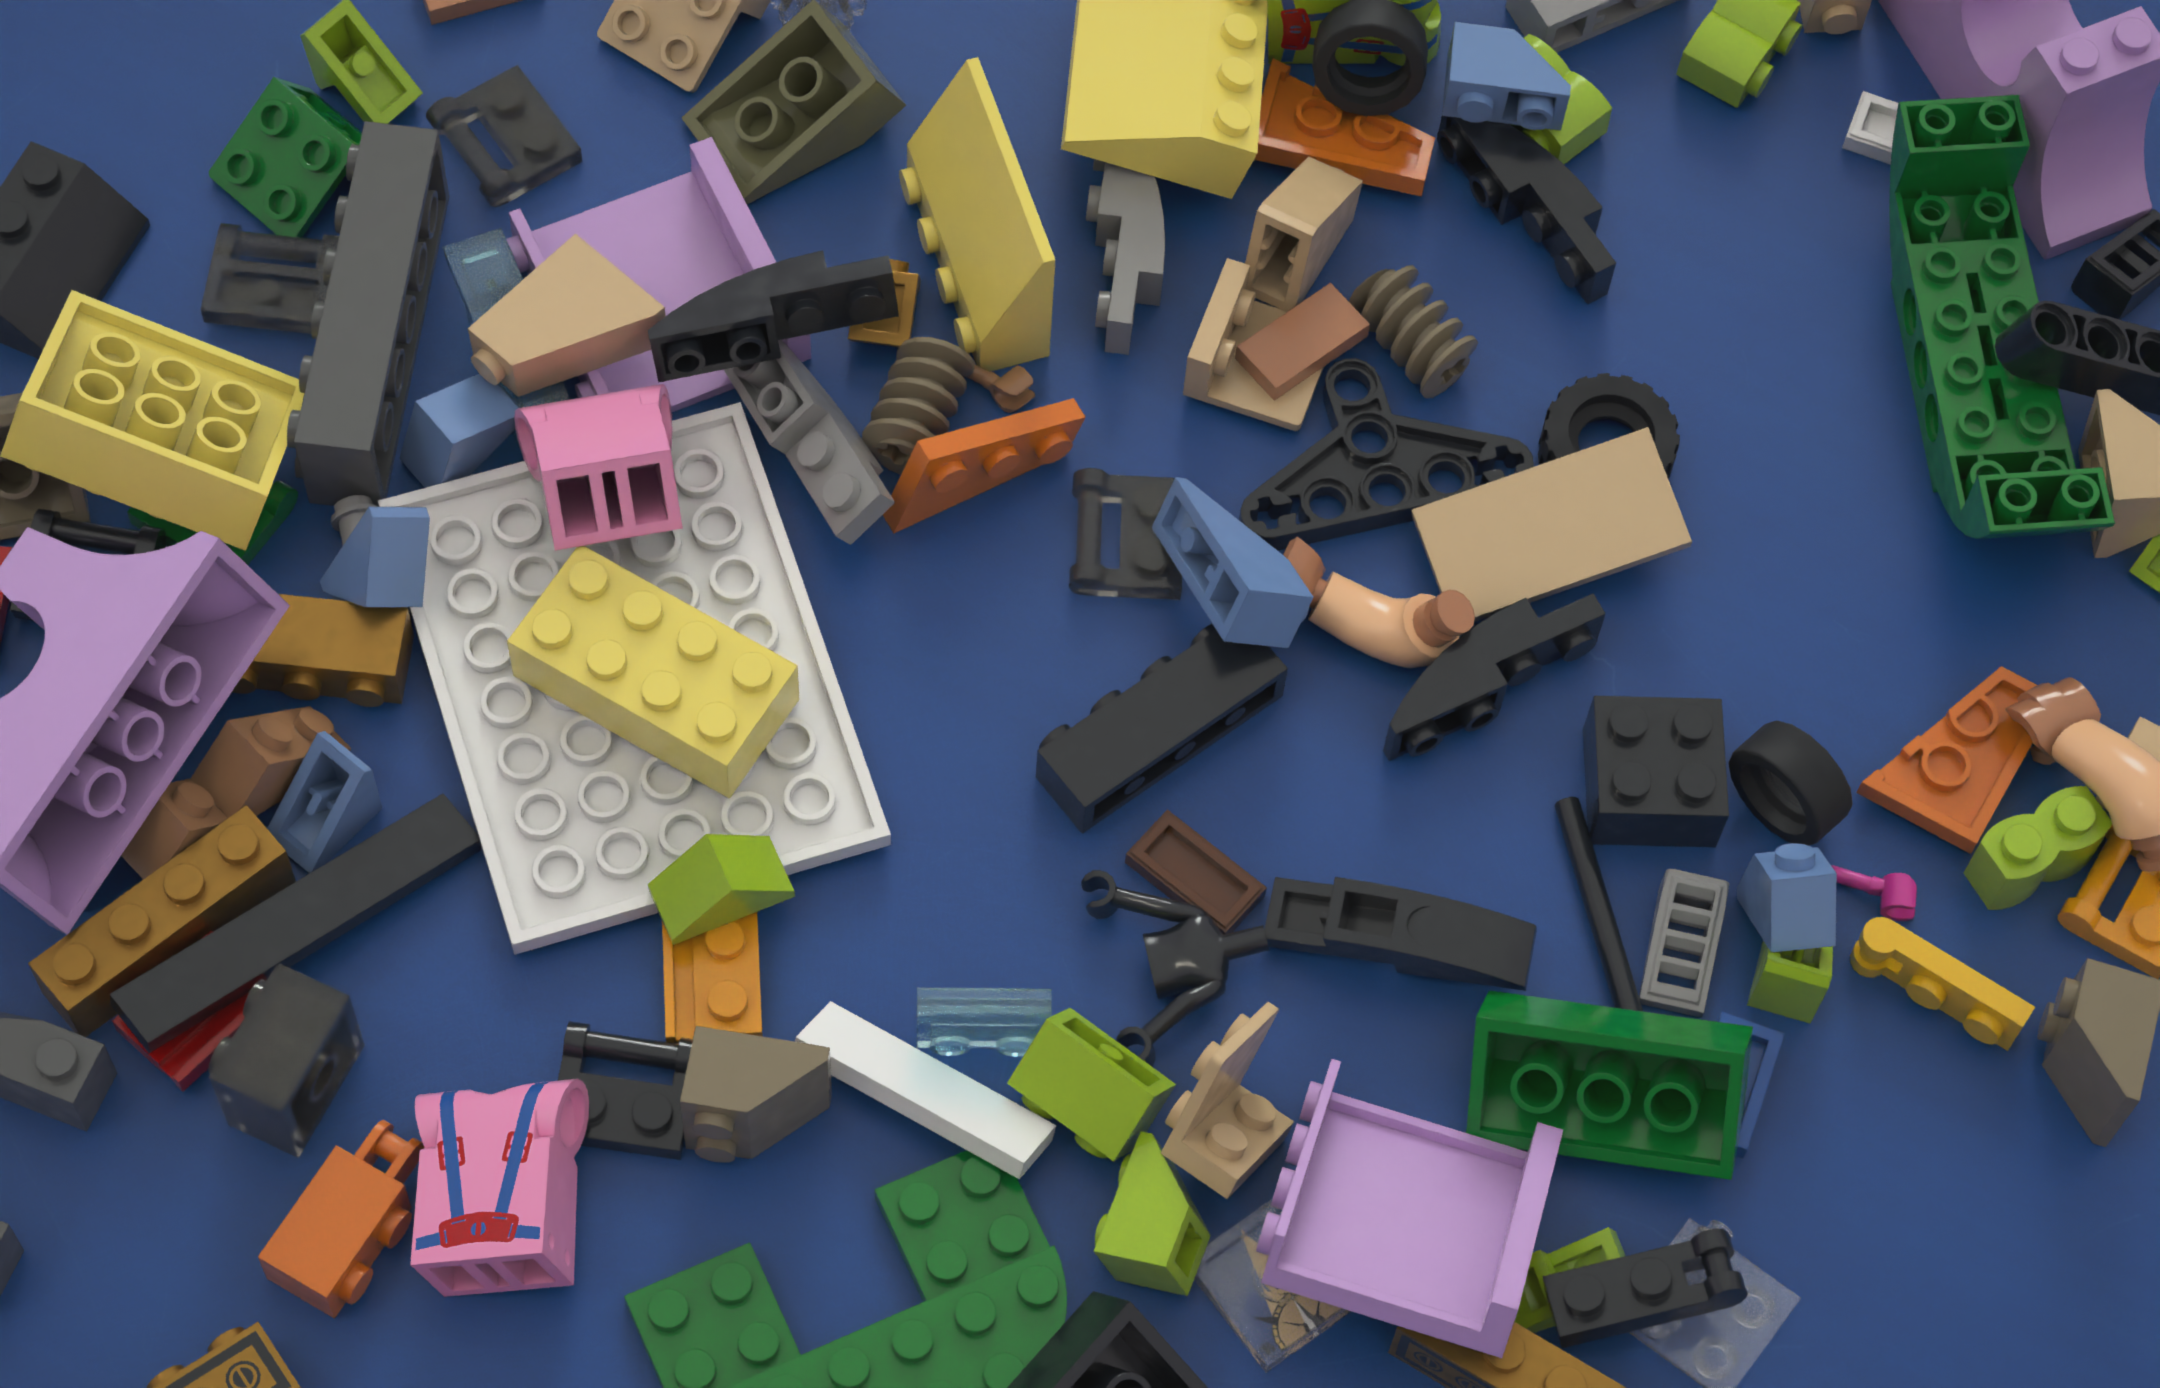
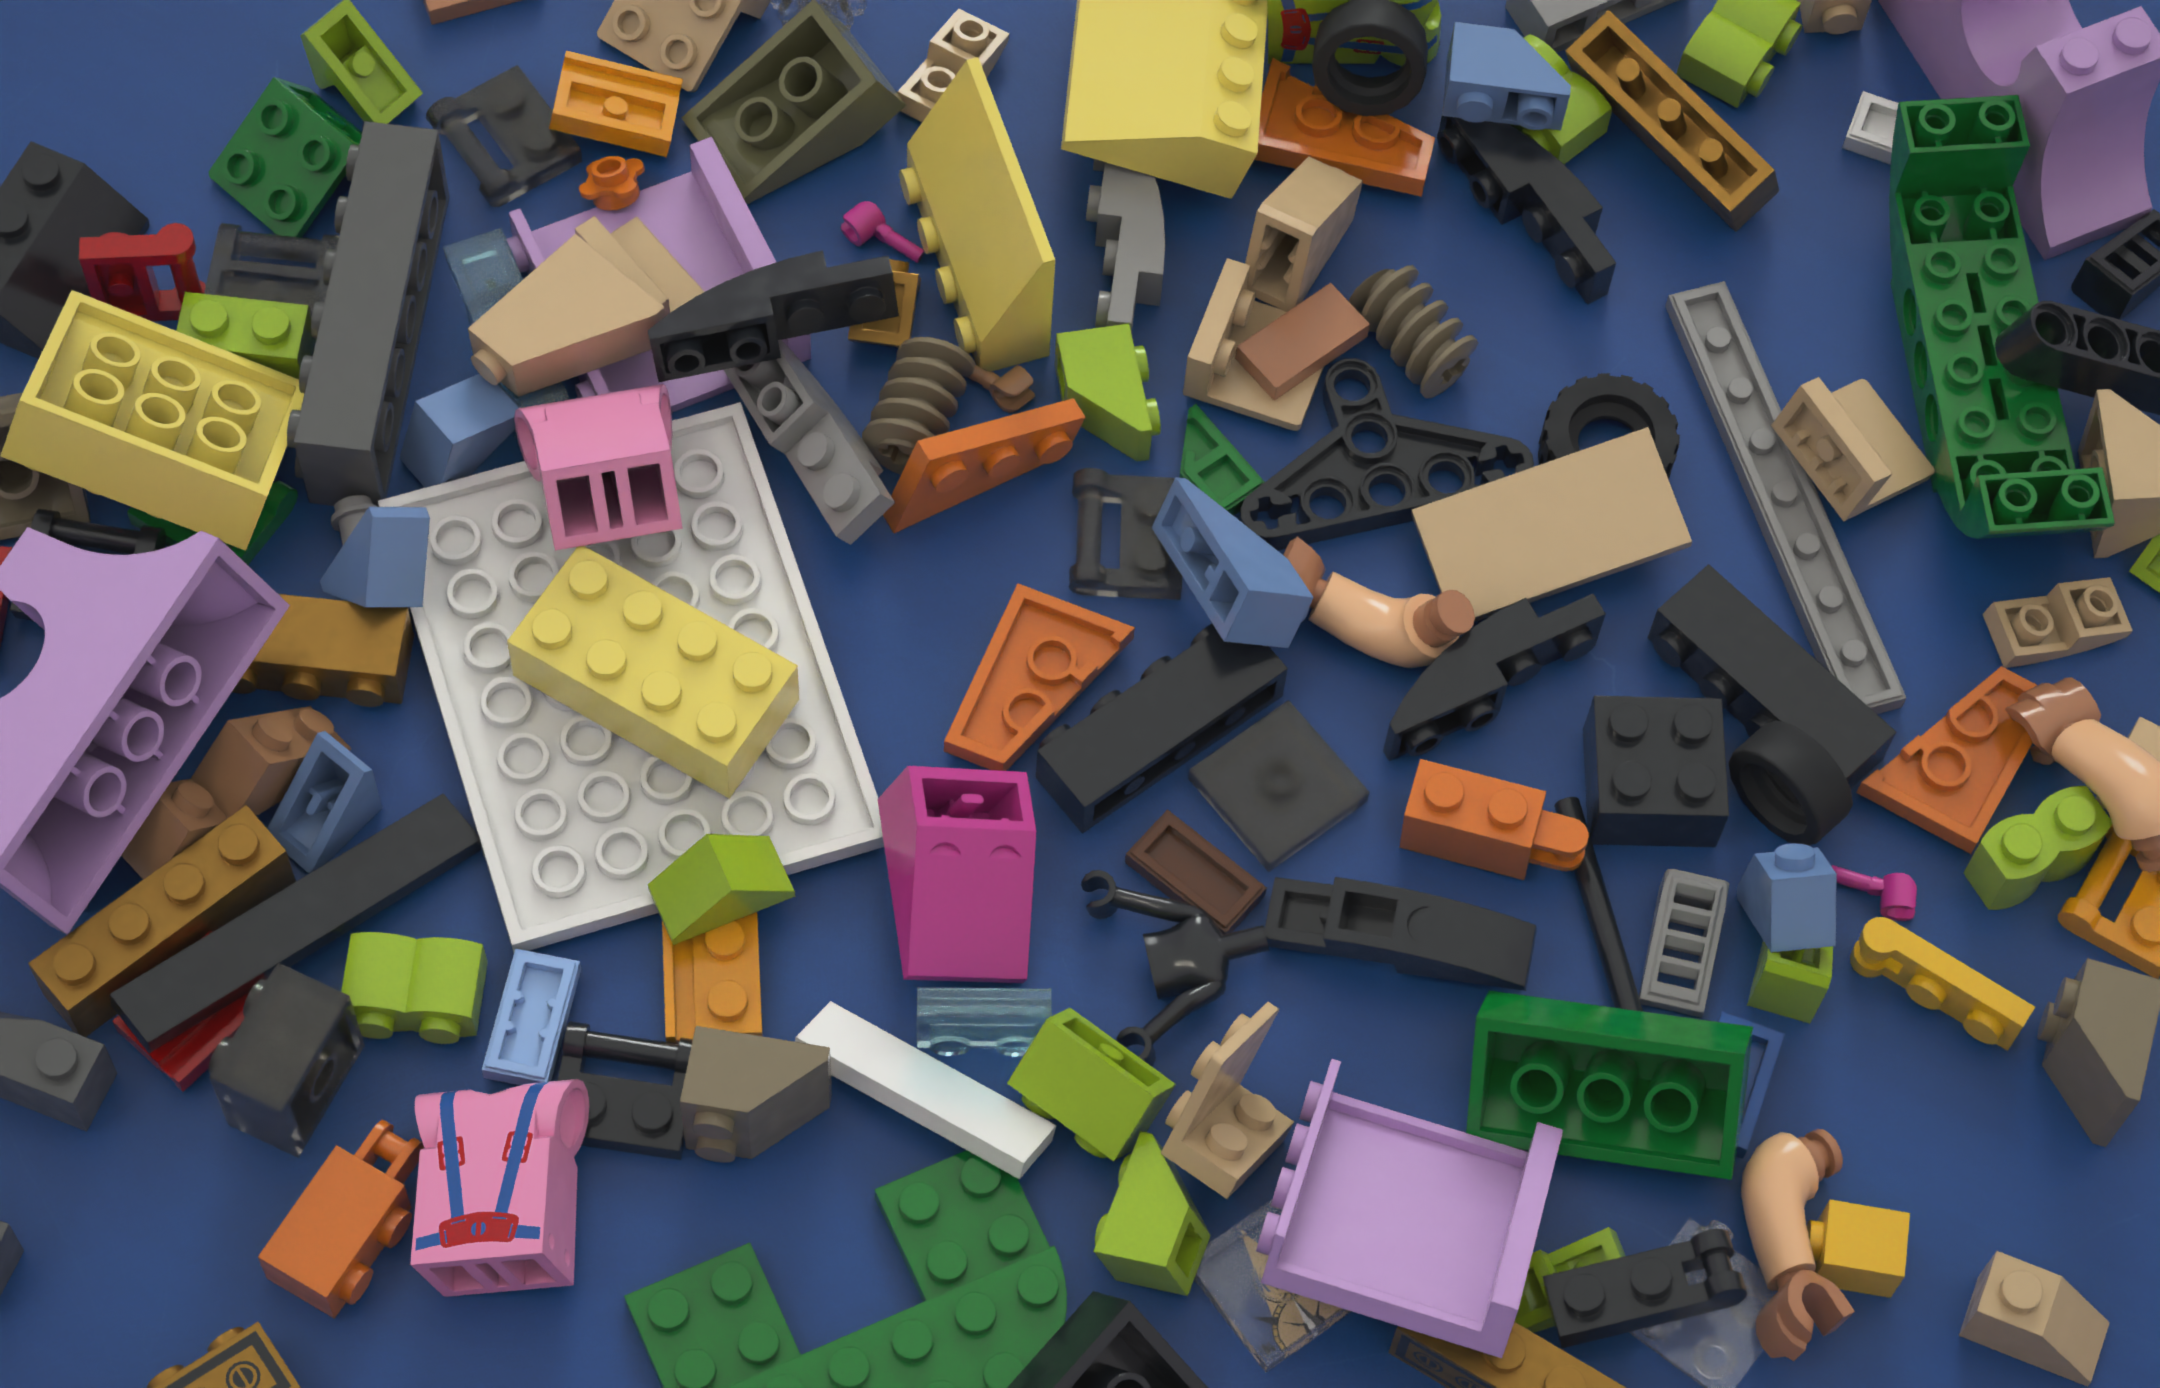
(123, 276): none -> red plate
(252, 328): none -> lime brick
(415, 985): none -> lime brick
(531, 1018): none -> light blue plate
(612, 182): none -> orange plate
(616, 103): none -> light orange plate
(643, 260): none -> tan panel
(868, 221): none -> dark pink hand
(957, 41): none -> tan slope
(960, 872): none -> dark pink slope
(1030, 674): none -> orange wing
(1106, 381): none -> lime slope
(1215, 464): none -> green tile
(1278, 785): none -> clear smoke plate
(1487, 823): none -> orange brick
(1673, 121): none -> pearl gold brick
(1764, 673): none -> black brick
(1774, 1194): none -> piece
(1783, 496): none -> light grey tile
(1850, 445): none -> tan bracket
(1860, 1247): none -> yellow brick
(2035, 1319): none -> tan slope
(2054, 626): none -> tan slope

